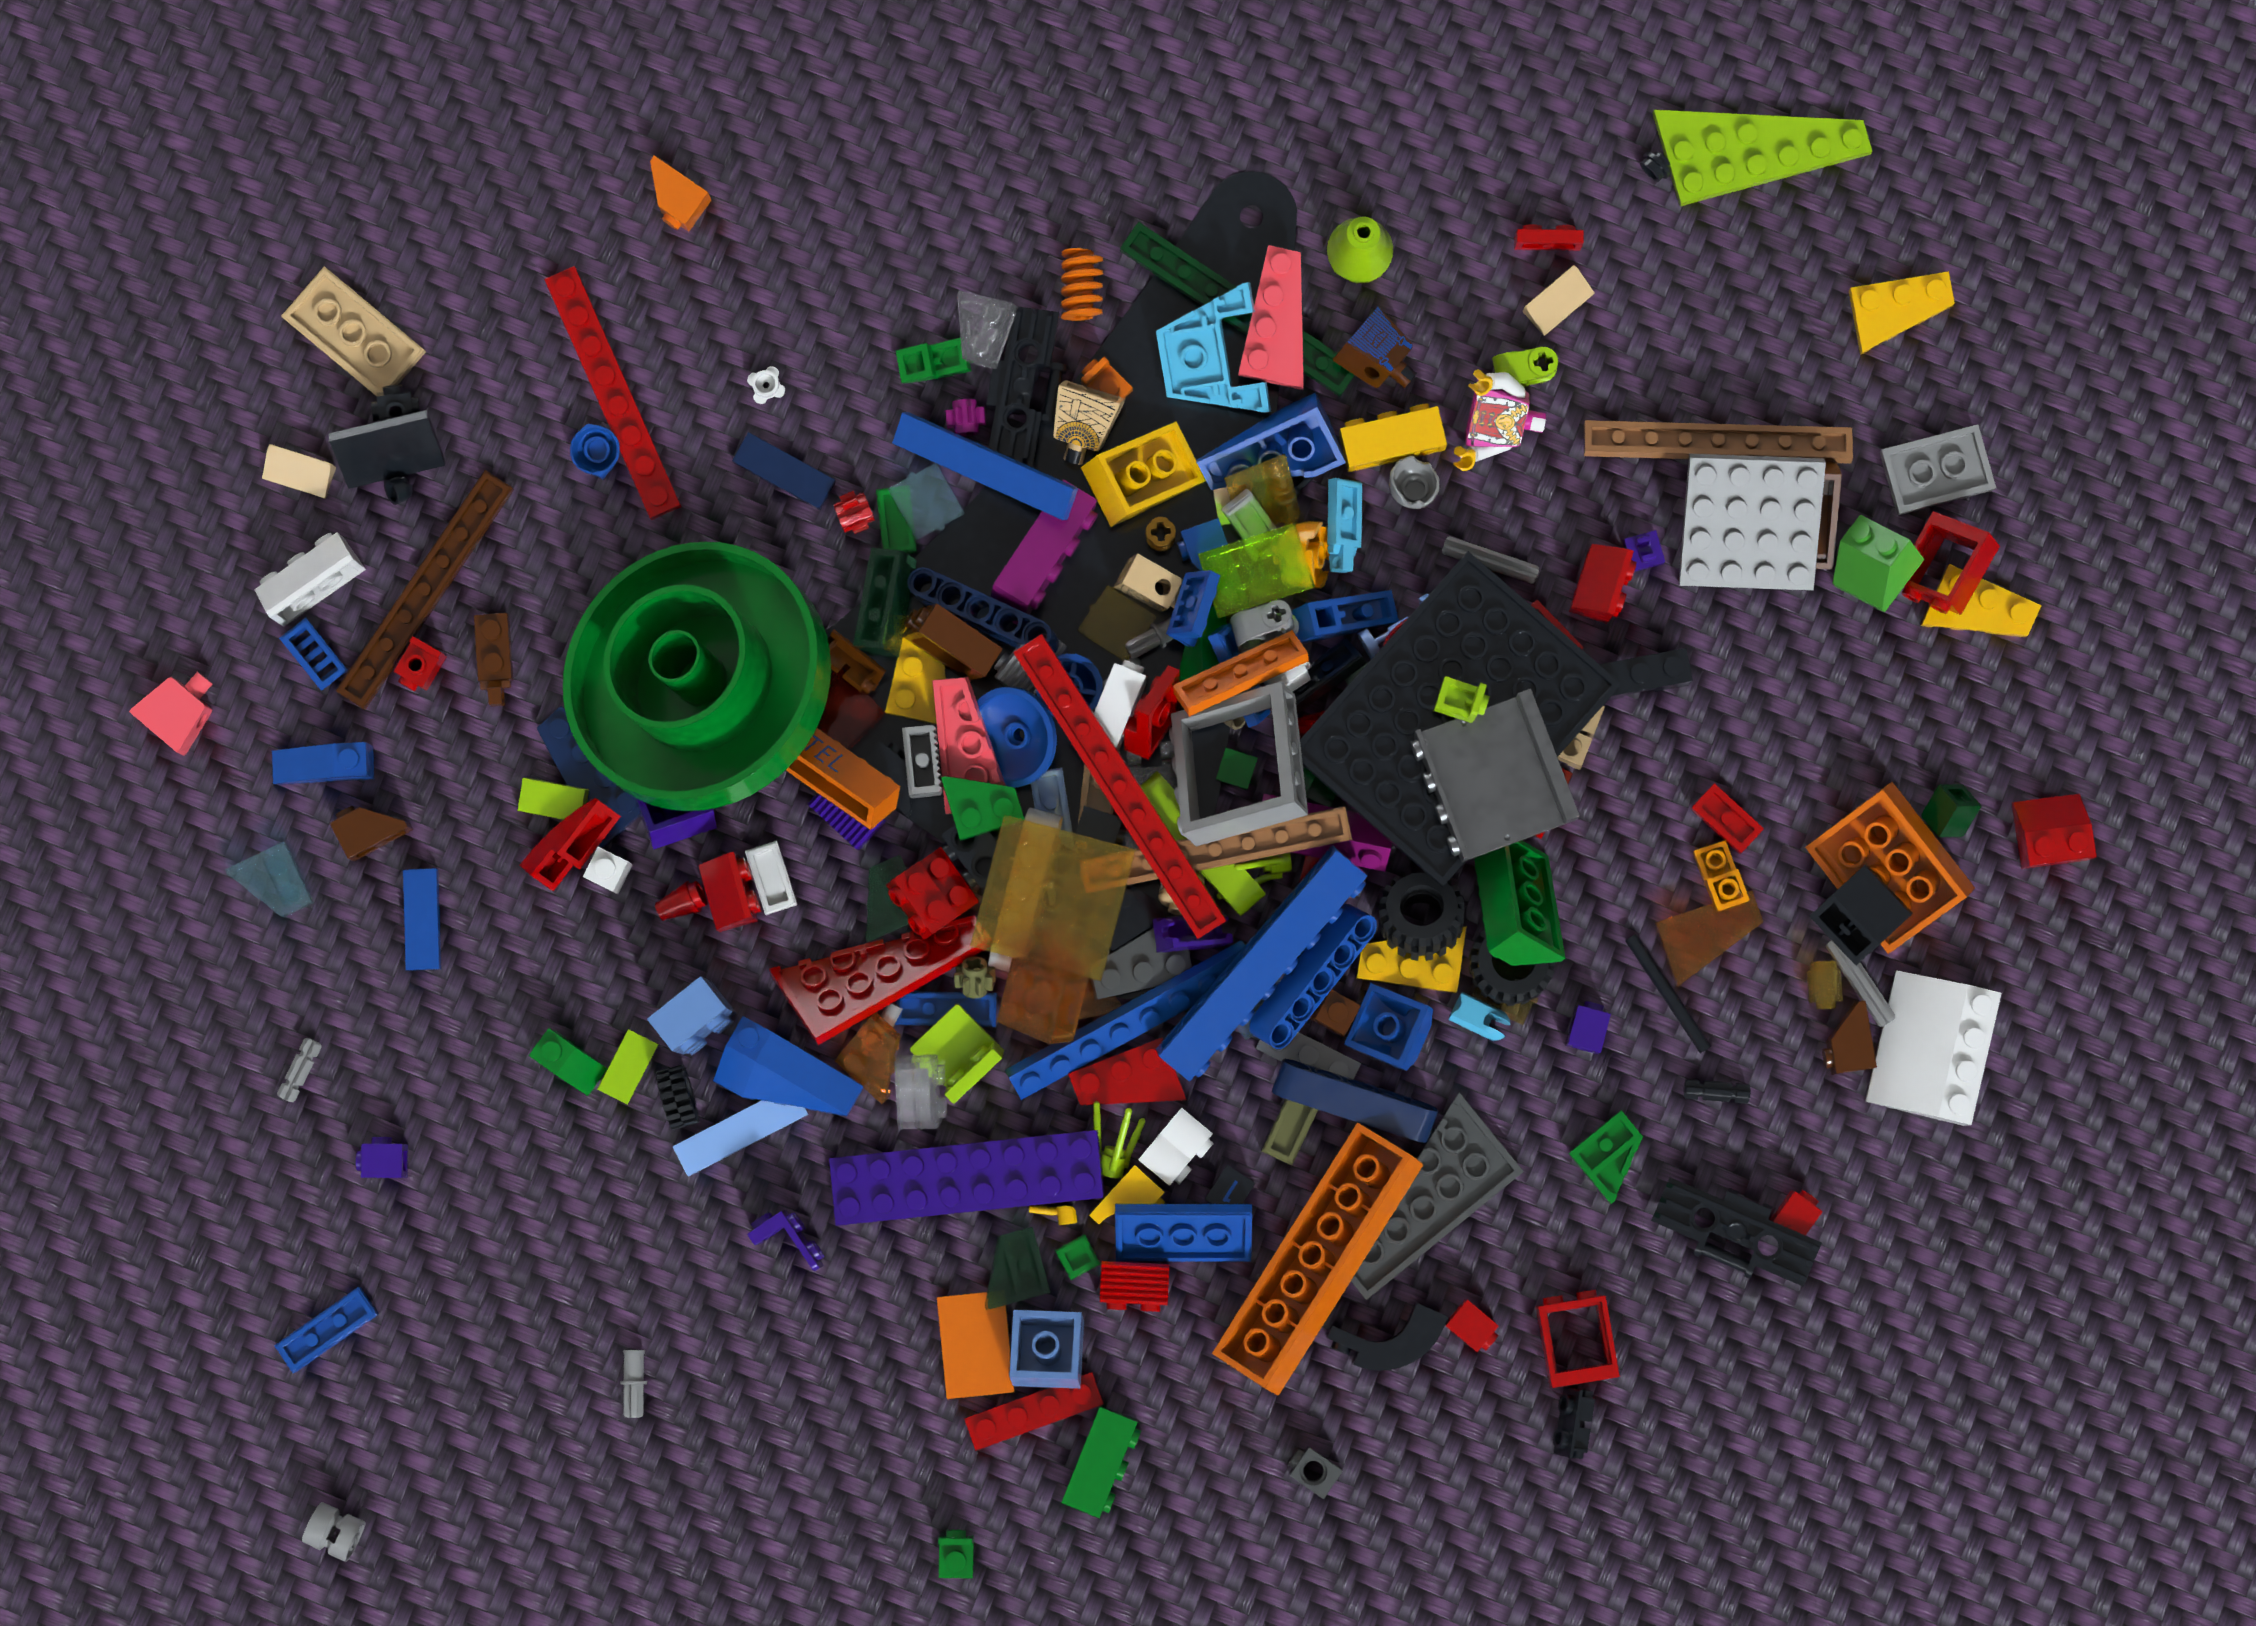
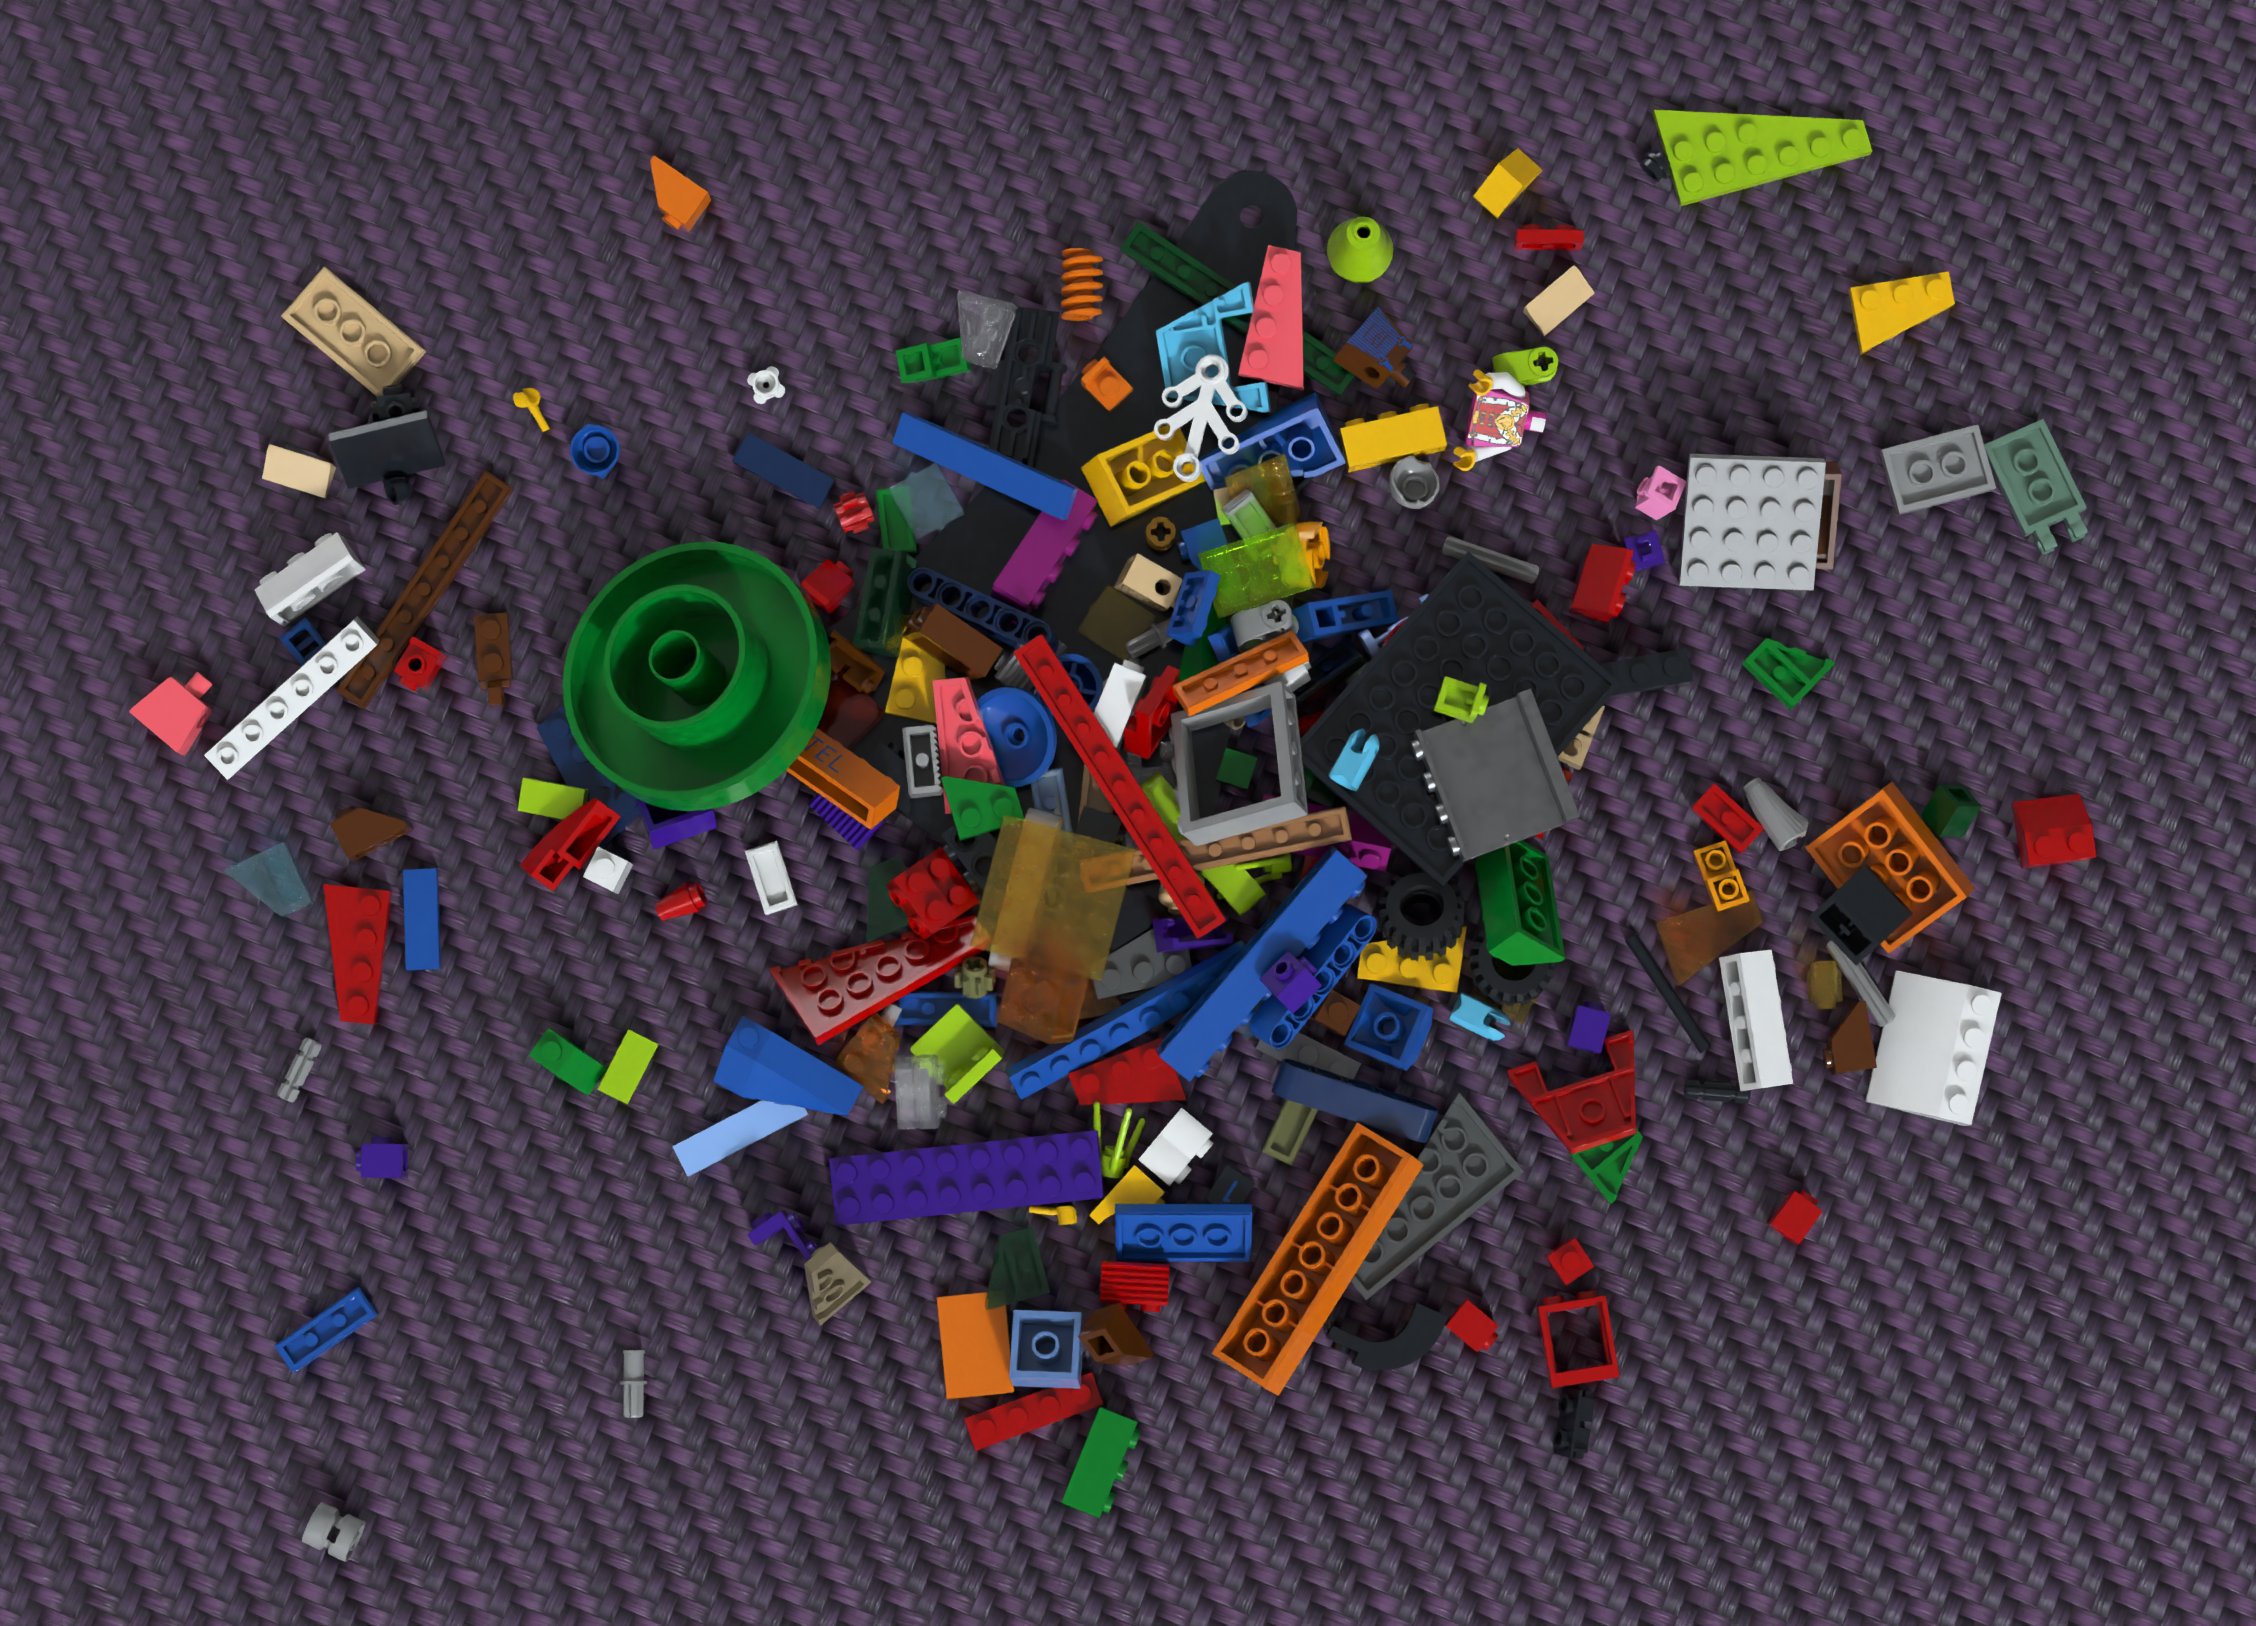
(292, 698): none -> white brick
(323, 763): blue slope -> none
(358, 943): none -> red wing
(530, 398): none -> yellow hand
(612, 392): red plate -> none
(677, 1097): black tyre -> none
(692, 1017): medium blue brick -> none
(729, 892): red slope -> none
(828, 585): none -> red slope
(832, 1281): none -> dark tan wing
(956, 1554): green bracket -> none
(965, 417): magenta gear -> none
(1077, 1257): green tile -> none
(1084, 419): tan torso -> none
(1114, 1338): none -> reddish brown slope
(1201, 412): none -> white plant
(1291, 981): none -> dark purple brick
(1324, 1483): dark grey brick -> none
(1344, 523): medium azure hinge -> none
(1352, 763): none -> medium azure piece
(1507, 182): none -> yellow slope
(1569, 1261): none -> red brick
(1591, 1109): none -> red wing
(1654, 493): none -> bright pink brick
(1682, 439): medium nougat plate -> none
(1741, 1223): black piece -> none
(1756, 1020): none -> white brick
(1774, 815): none -> light grey piece
(1786, 671): none -> green wing
(1874, 563): bright green slope -> none
(1928, 543): red window -> none
(1988, 610): yellow wing -> none
(2037, 484): none -> sand green tile

